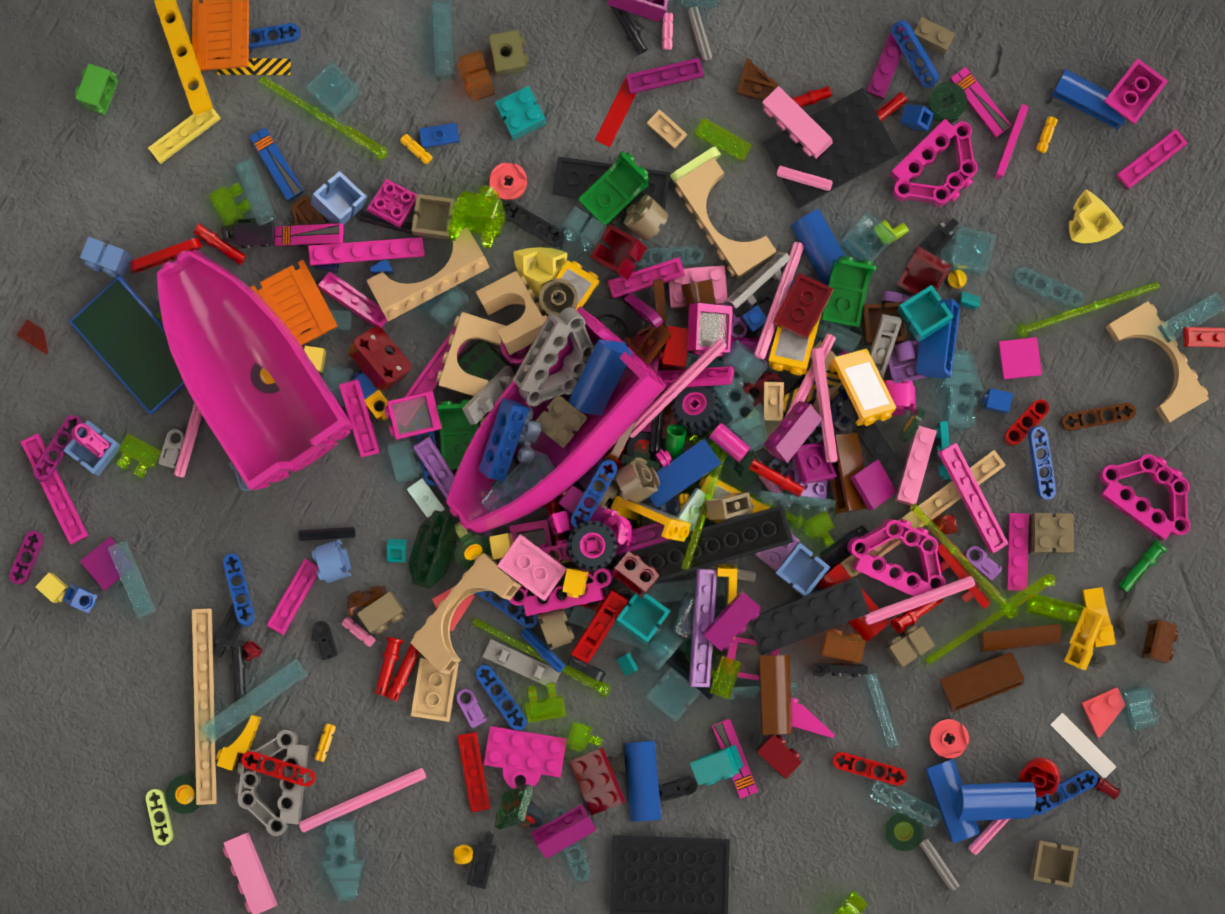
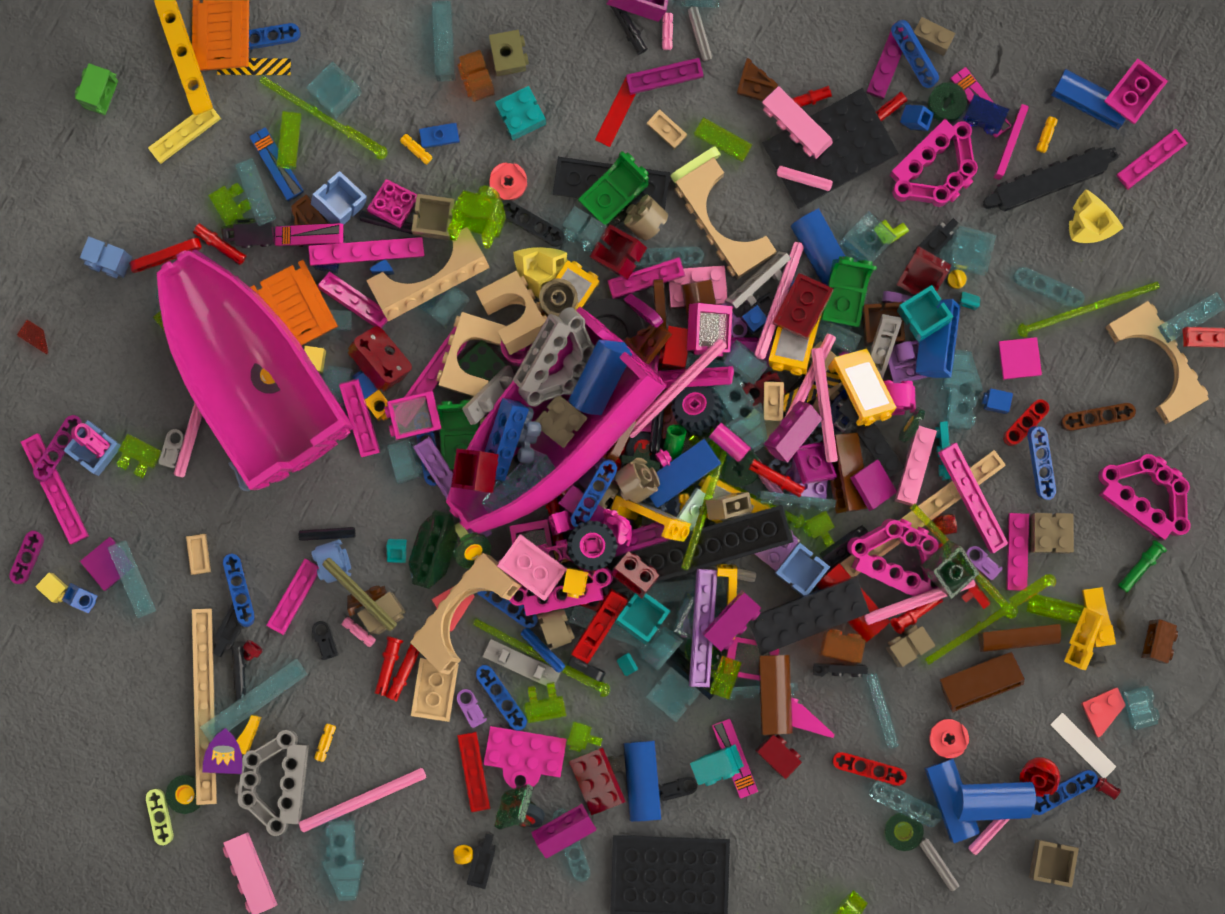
(130, 344): clear green door -> none
(198, 554): none -> tan tile
(223, 755): none -> dark purple sticker
(278, 770): red beam -> none
(289, 140): none -> clear neon green plate
(359, 594): none -> olive axle
(425, 498): light aqua plate -> none
(474, 470): none -> dark red piece
(500, 545): light yellow brick -> none
(950, 569): none -> slope
(985, 115): none -> clear blue brick
(1050, 180): none -> black hinge

